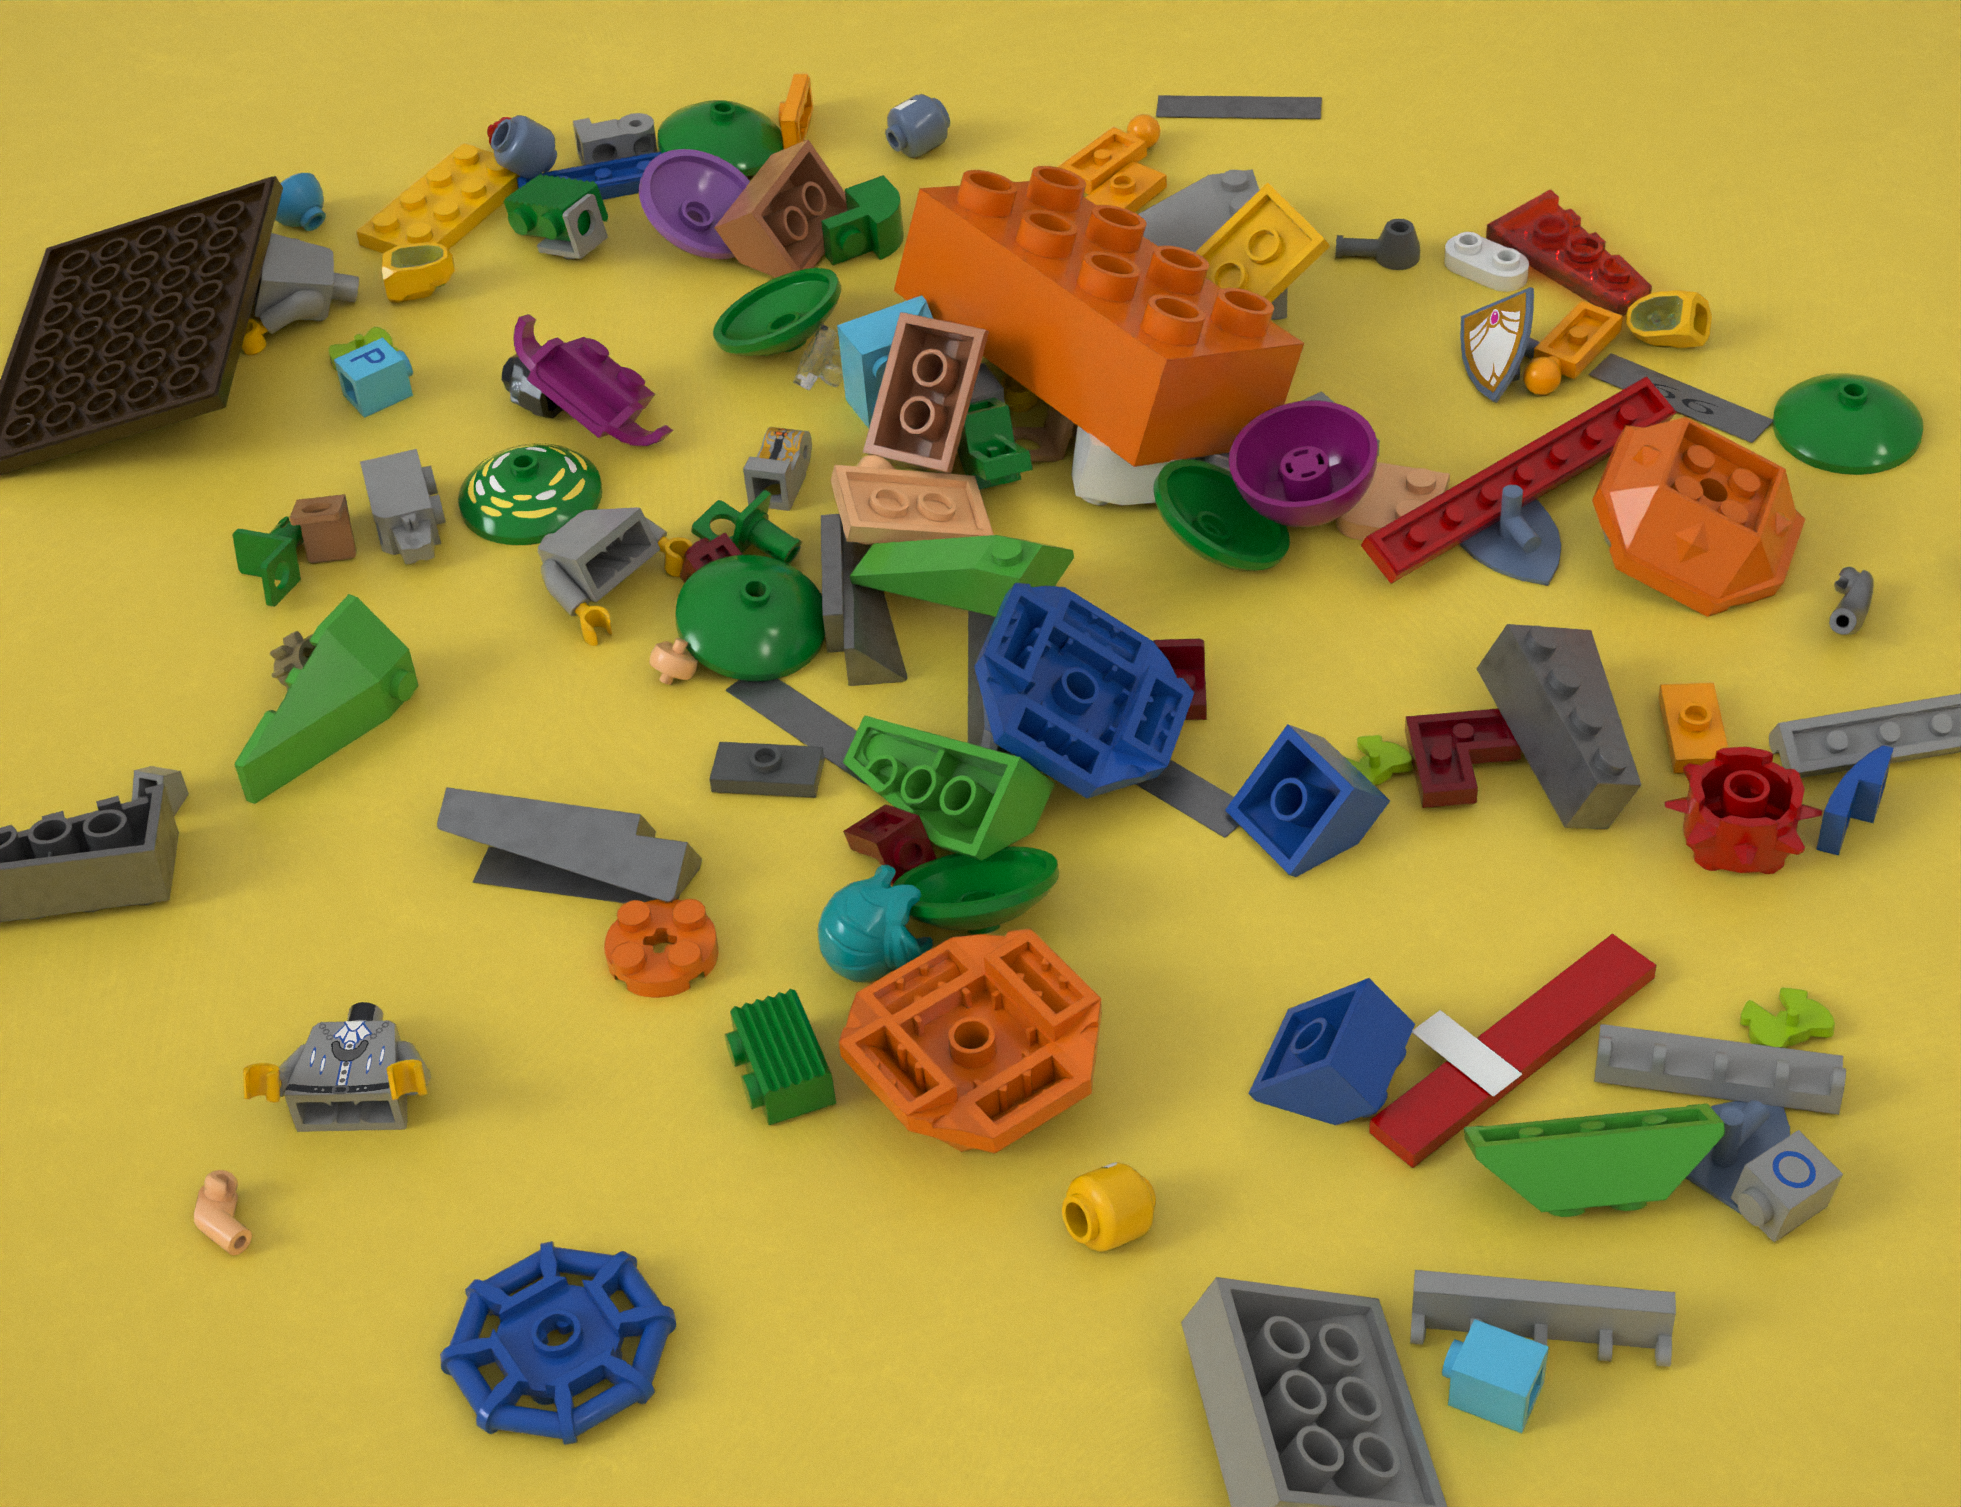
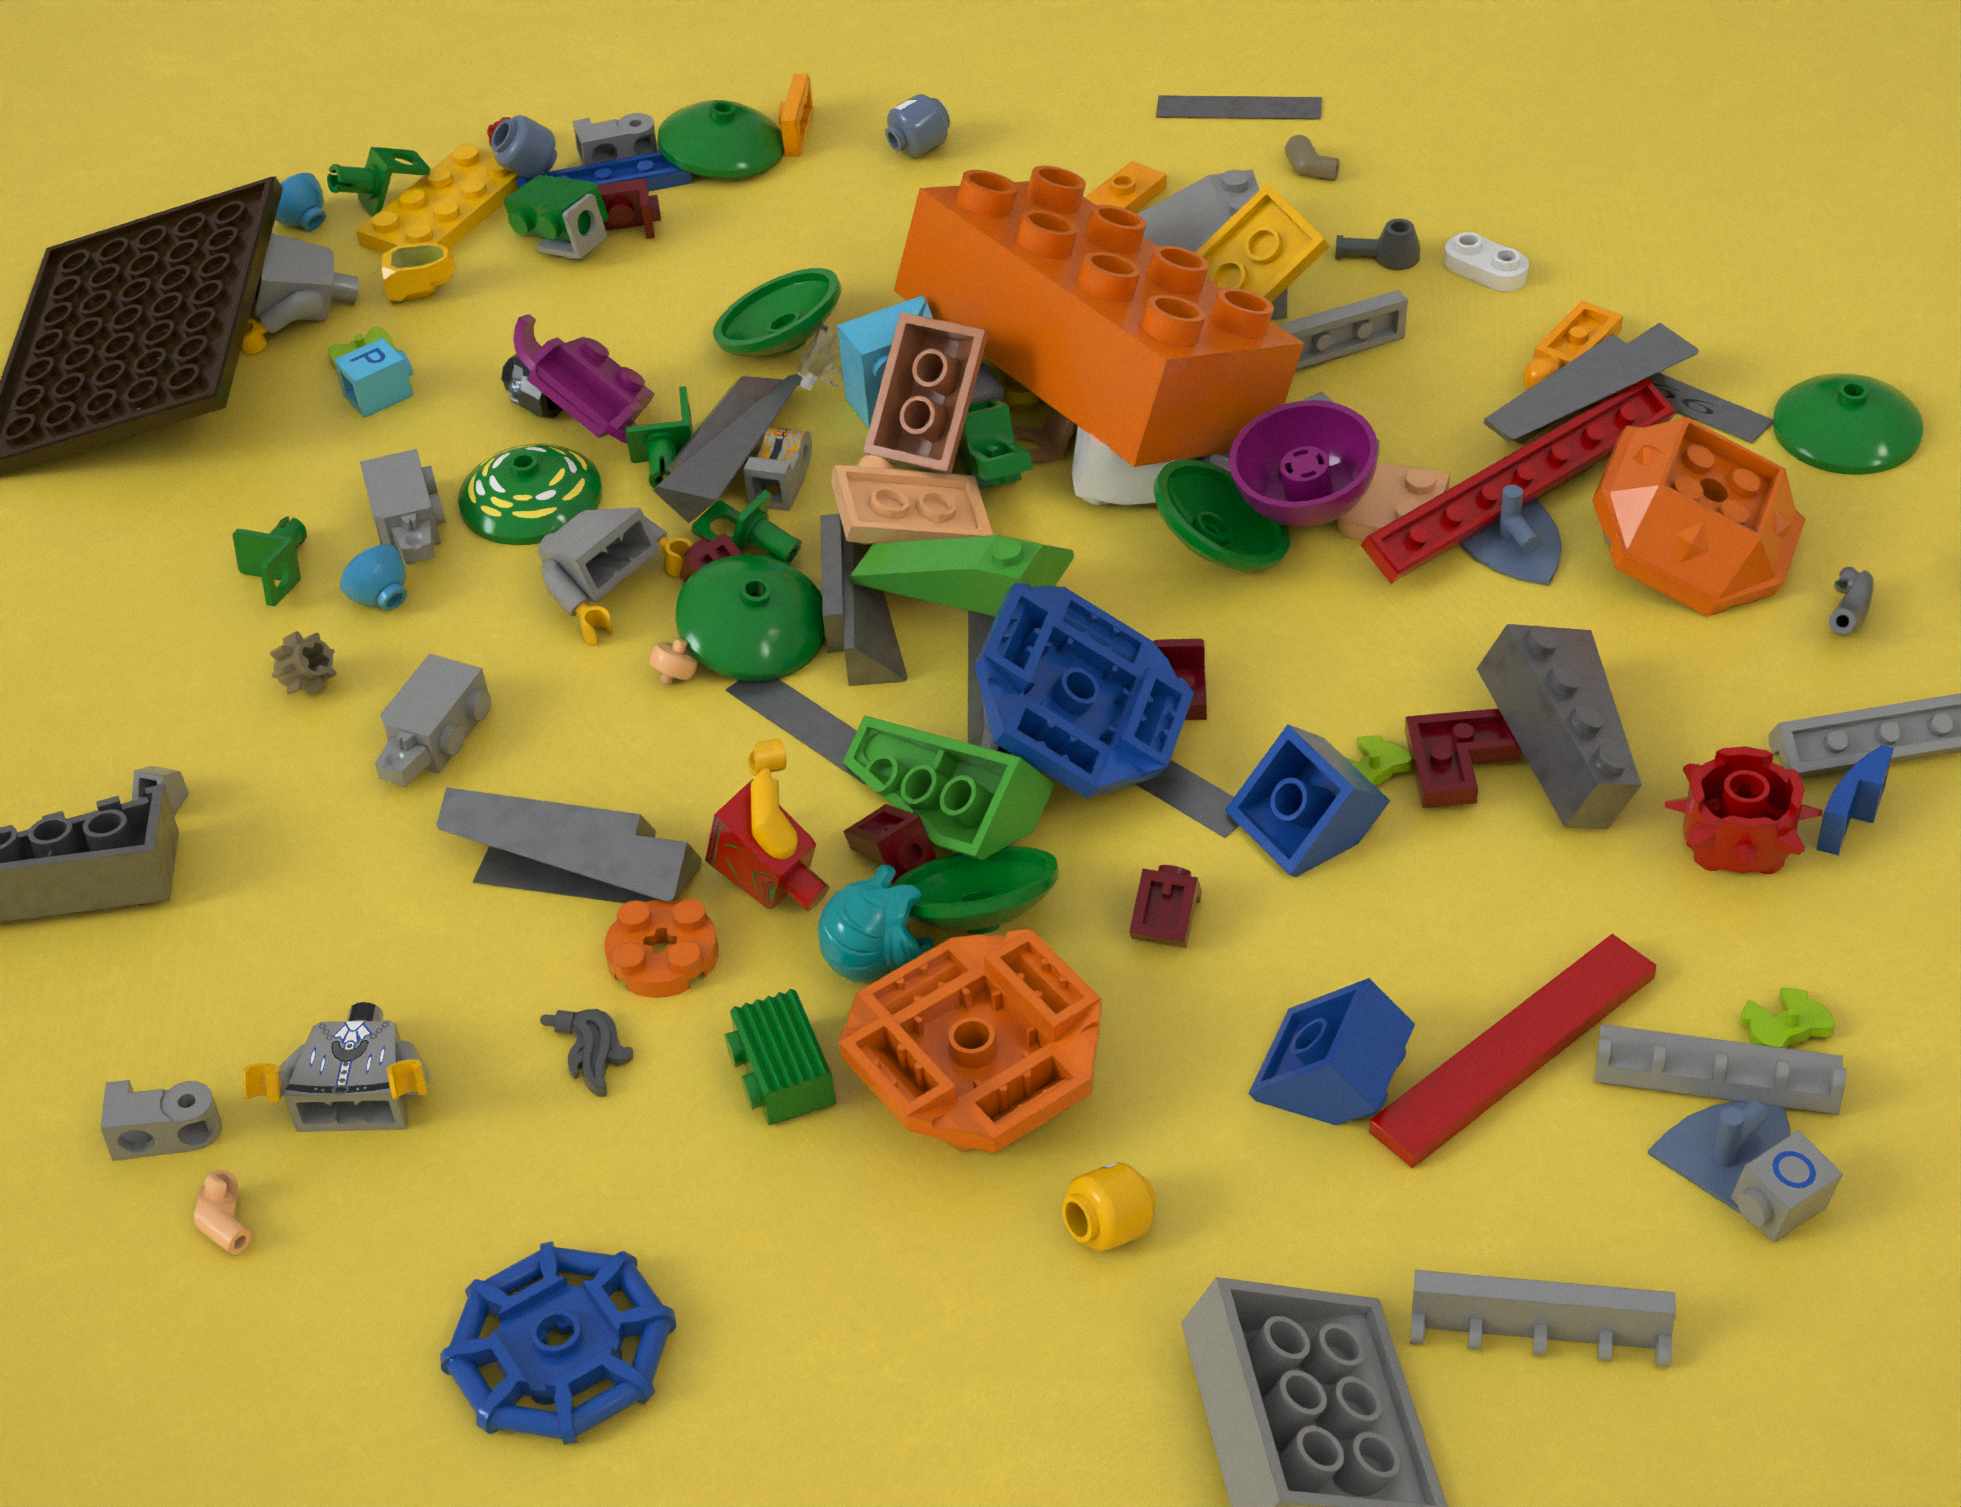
(158, 1119): none -> light grey leg
(325, 528): medium nougat bracket -> none
(341, 693): bright green wedge -> none
(373, 179): none -> green bracket
(375, 578): none -> dark azure brick
(431, 718): none -> light grey hinge
(595, 1045): none -> dark grey piece
(630, 205): none -> dark red bracket
(660, 441): none -> green bracket
(687, 196): medium lavender dish -> none
(723, 443): none -> flat silver wedge
(760, 842): none -> red torso
(767, 769): dark grey plate -> none
(780, 212): nougat slope -> none
(868, 225): green brick -> none
(1114, 151): light orange plate -> none
(1165, 906): none -> dark red bracket
(1306, 160): none -> dark tan arm
(1350, 328): none -> light grey hinge
(1466, 1053): white sticker -> none
(1495, 1375): medium azure brick -> none
(1496, 342): shield -> none
(1568, 253): clear red wing -> none
(1588, 379): none -> flat silver wedge
(1598, 1158): bright green wedge -> none
(1671, 319): yellow rock -> none
(1691, 723): light orange plate -> none

